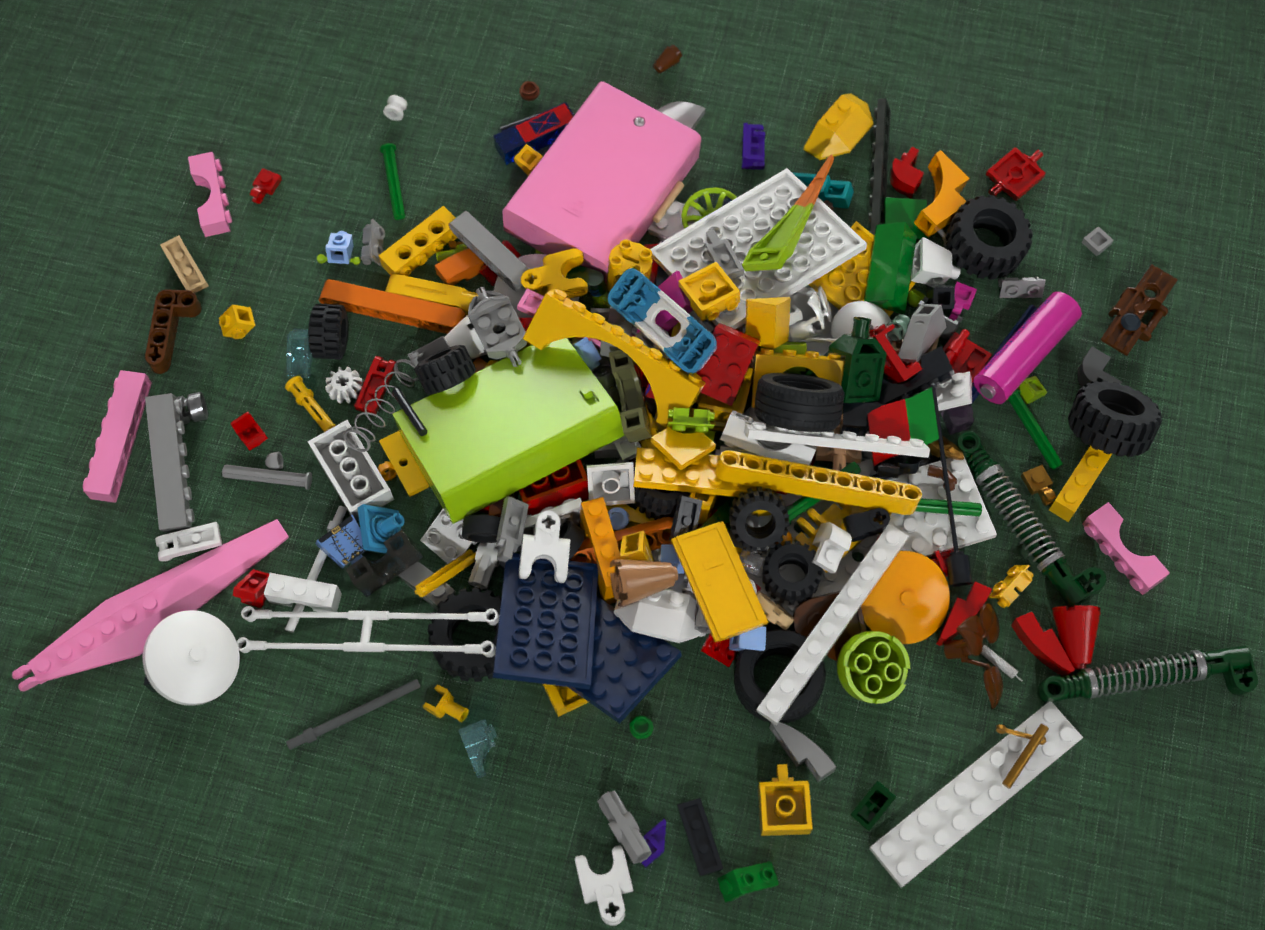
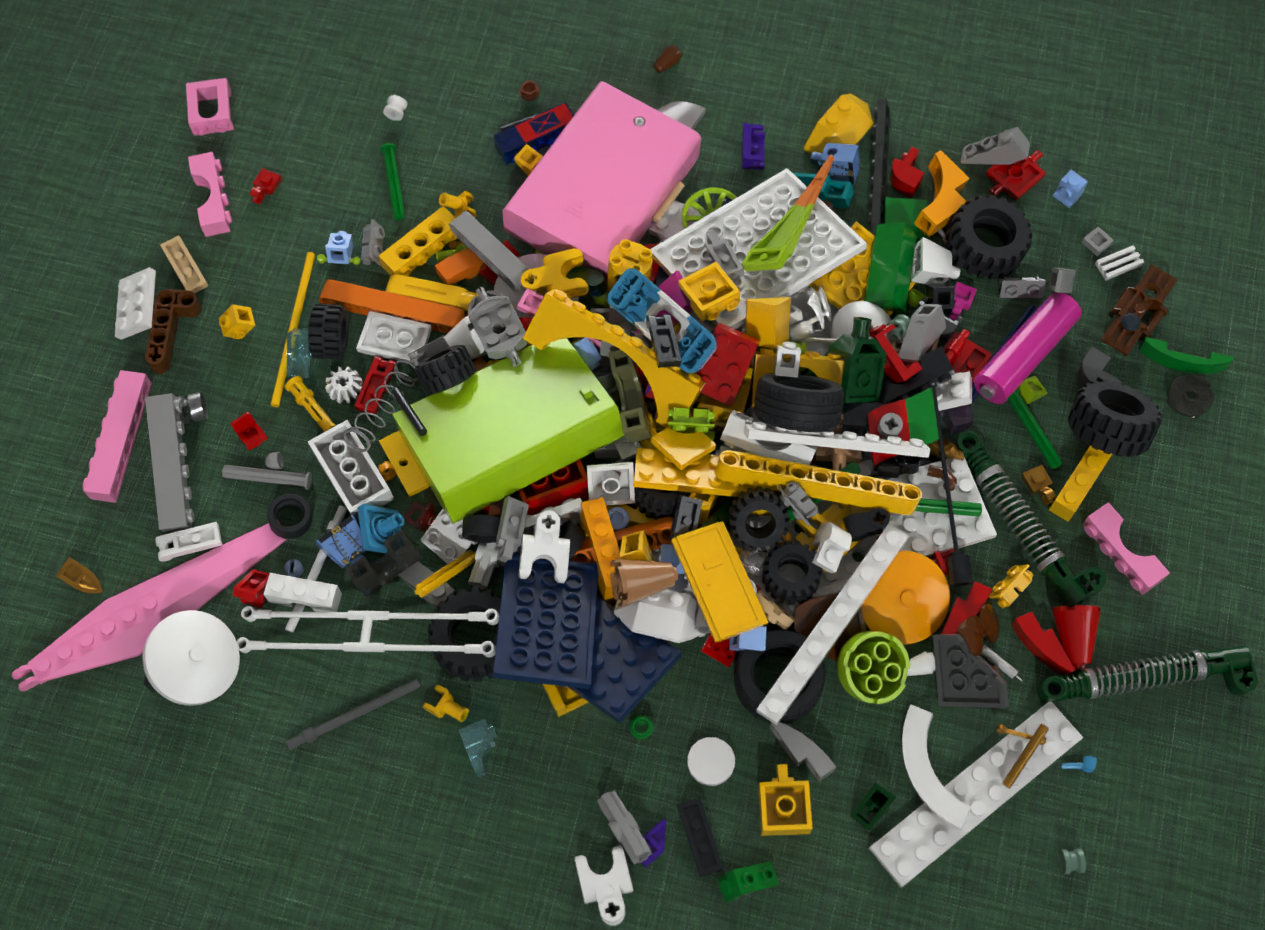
(79, 577): none -> pearl gold plate
(135, 303): none -> white plate
(208, 90): none -> bright pink panel
(285, 501): none -> black tyre
(296, 315): none -> yellow piece
(297, 570): none -> sand blue hinge
(392, 336): none -> white plate
(426, 517): none -> clear red bracket
(458, 203): none -> yellow piece
(664, 341): none -> black plate
(711, 761): none -> white tile
(791, 367): none -> white brick
(801, 508): none -> light grey hinge
(845, 163): none -> medium blue torso
(887, 429): none -> light grey wheel
(921, 773): none -> white tile
(922, 664): none -> white cone
(966, 678): none -> dark grey plate
(998, 149): none -> light grey slope
(1062, 280): none -> light grey slope
(1070, 188): none -> light blue brick
(1072, 861): none -> sand green wheel
(1088, 764): none -> dark azure hand
(1133, 256): none -> white tile
(1157, 351): none -> green slope
(1190, 407): none -> clear smoke plate

